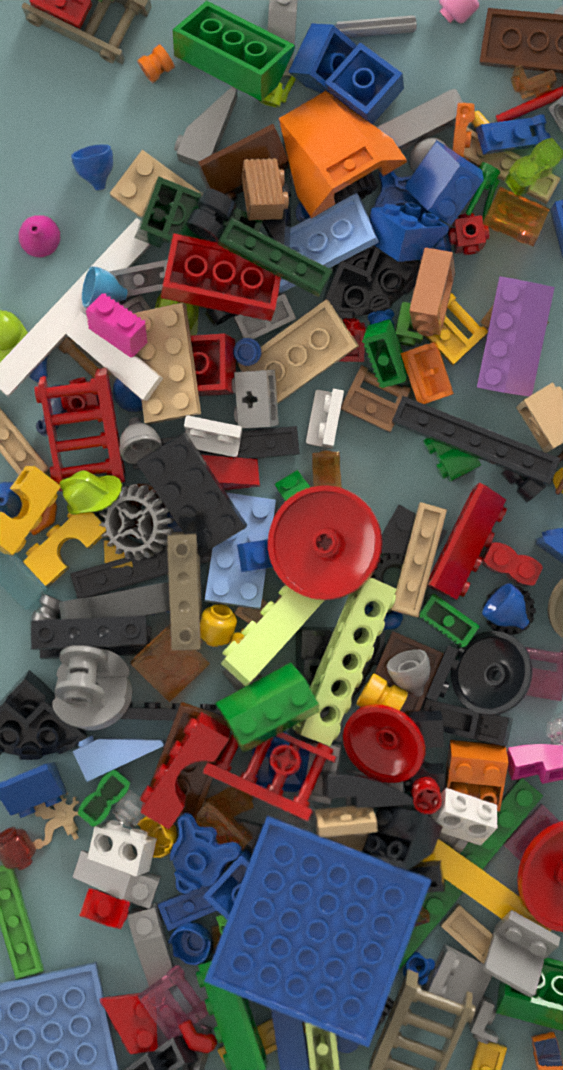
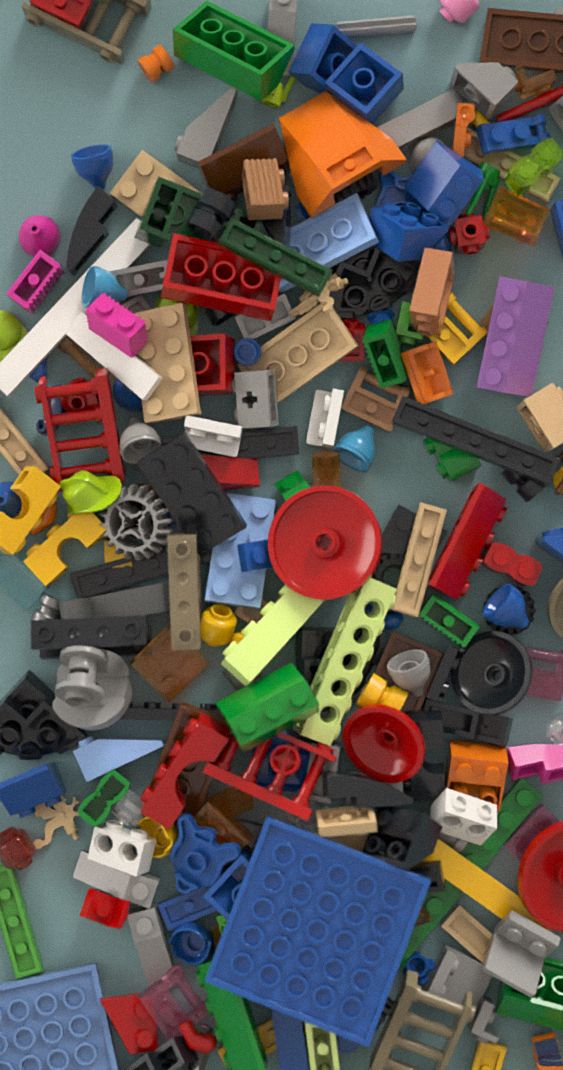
(35, 282): none -> dark pink brick
(89, 229): none -> black slope
(309, 300): none -> tan piece
(357, 448): none -> dark azure helmet
(427, 801): red wheel -> none
(484, 85): none -> light grey slope

